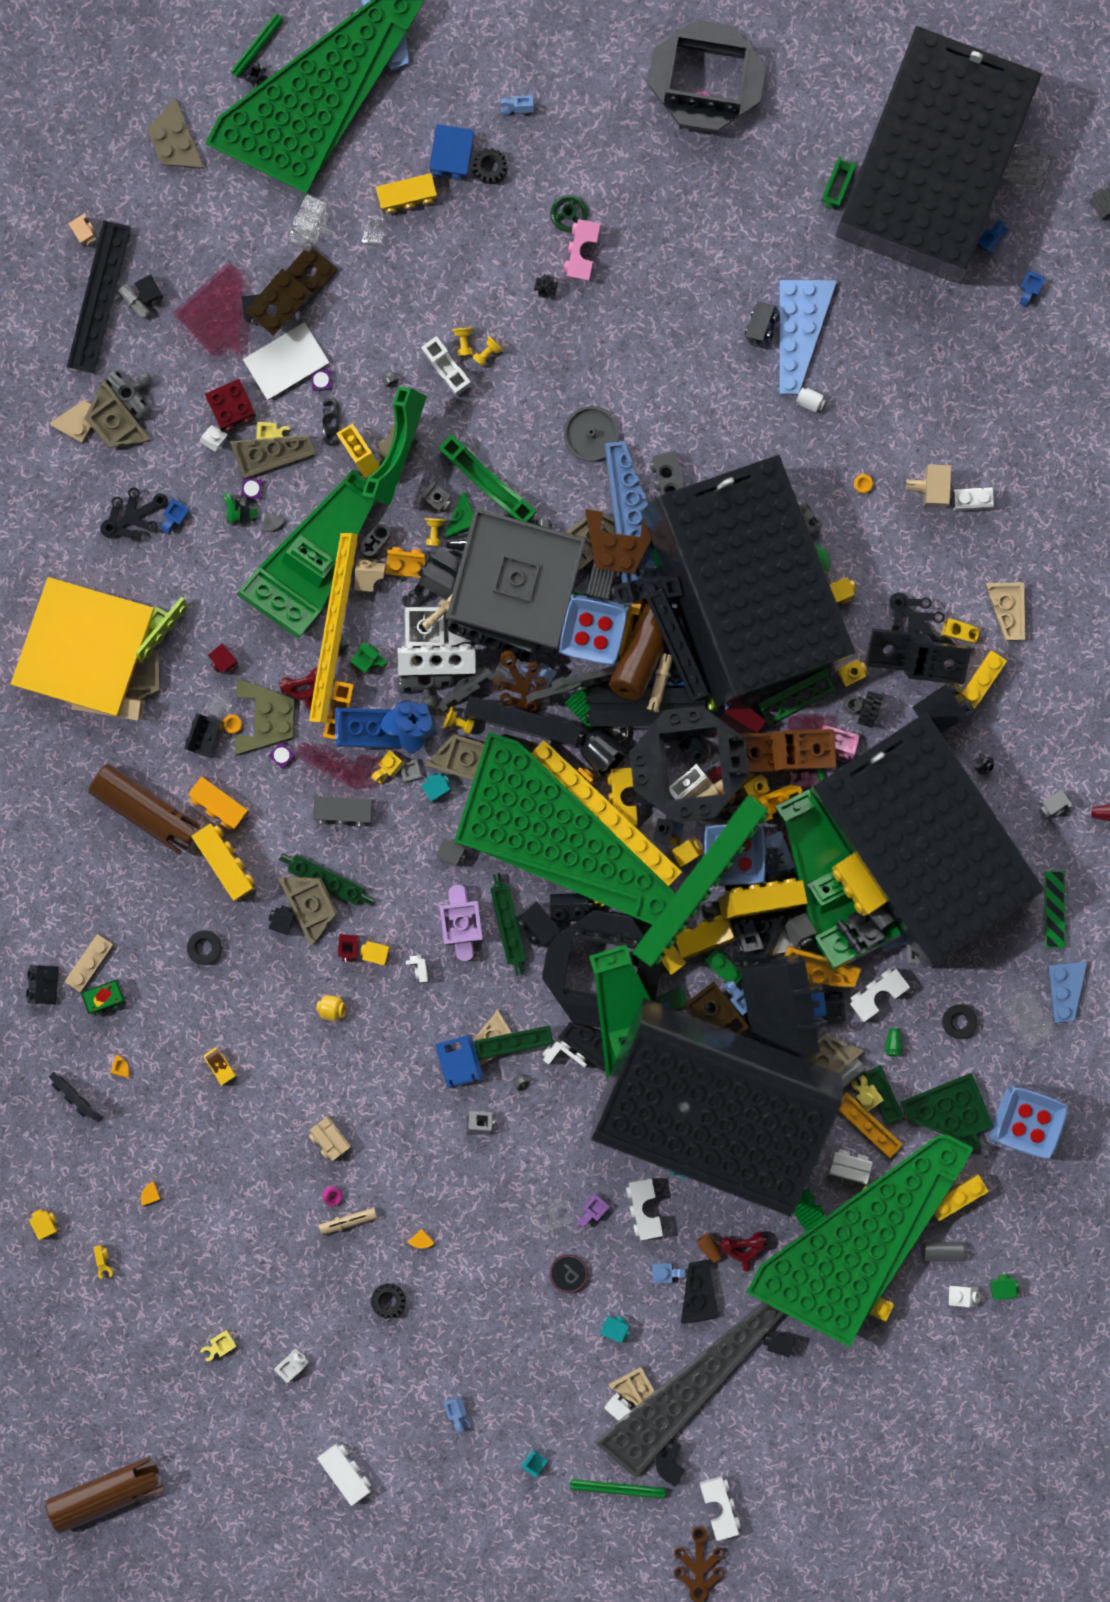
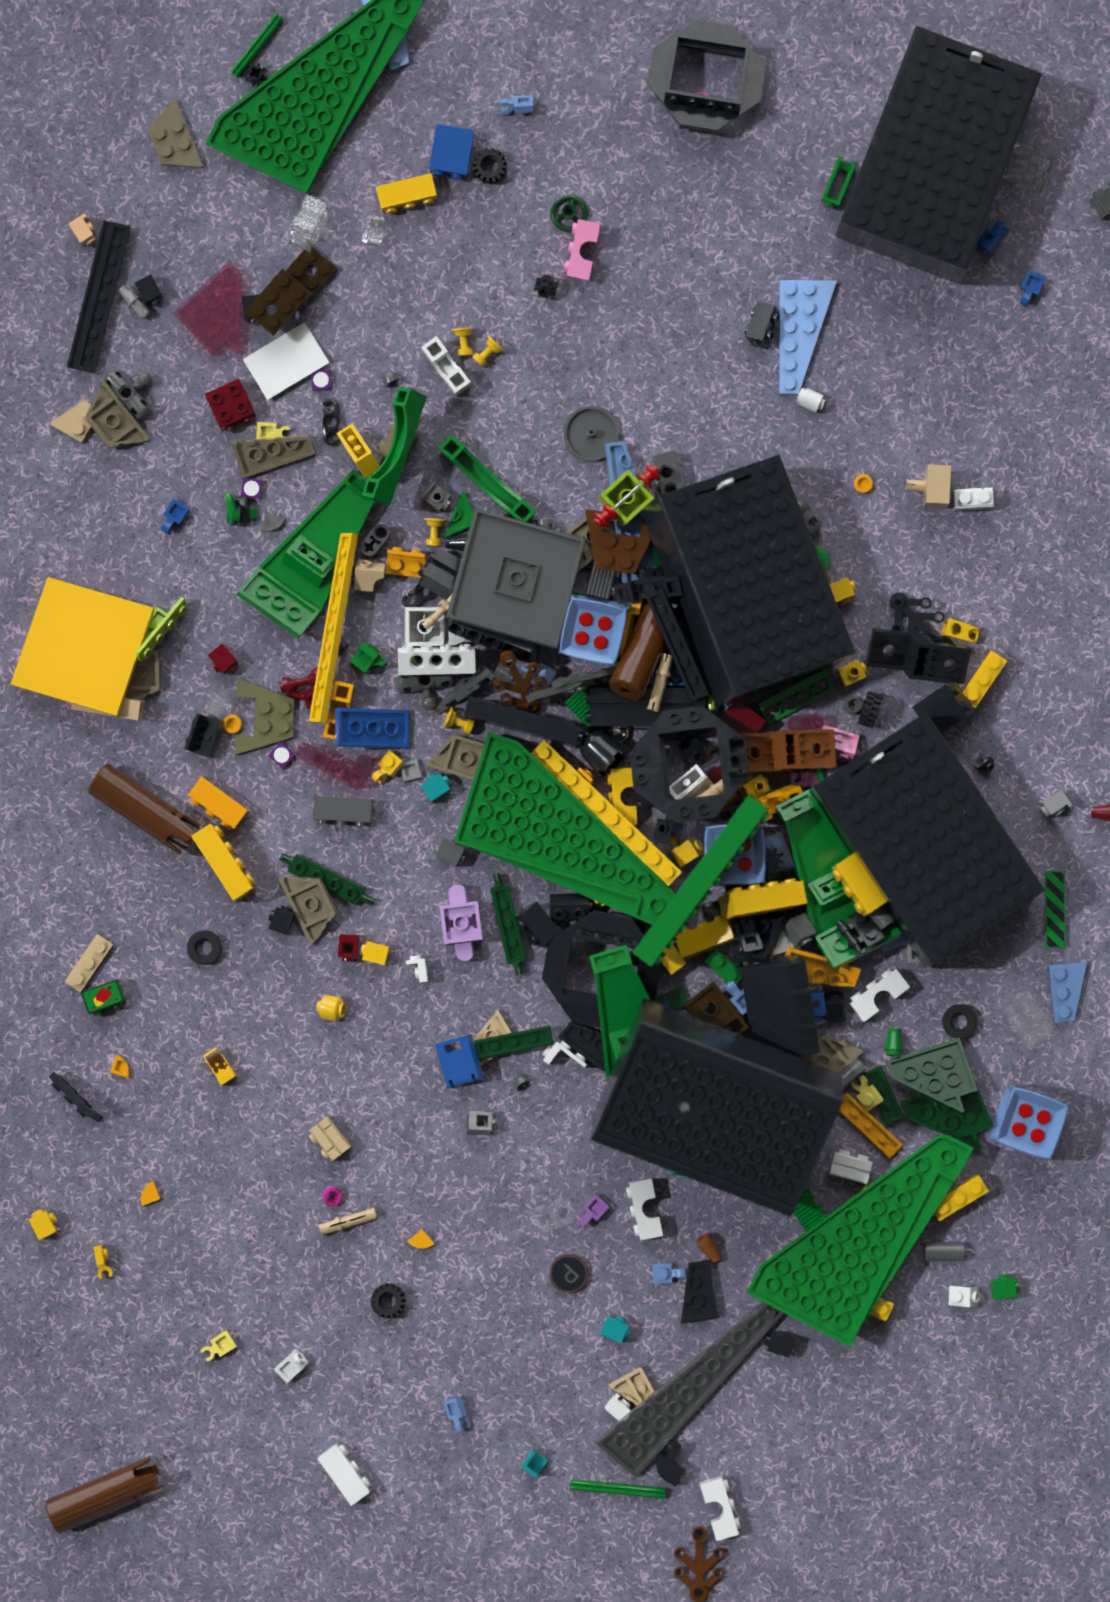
(42, 984): black bracket -> none
(130, 516): black plant -> none
(213, 438): white bracket -> none
(400, 723): blue brick -> none
(626, 497): none -> lime brick
(731, 1245): dark red piece -> none
(936, 1073): none -> dark green wing
(1009, 608): tan wing -> none

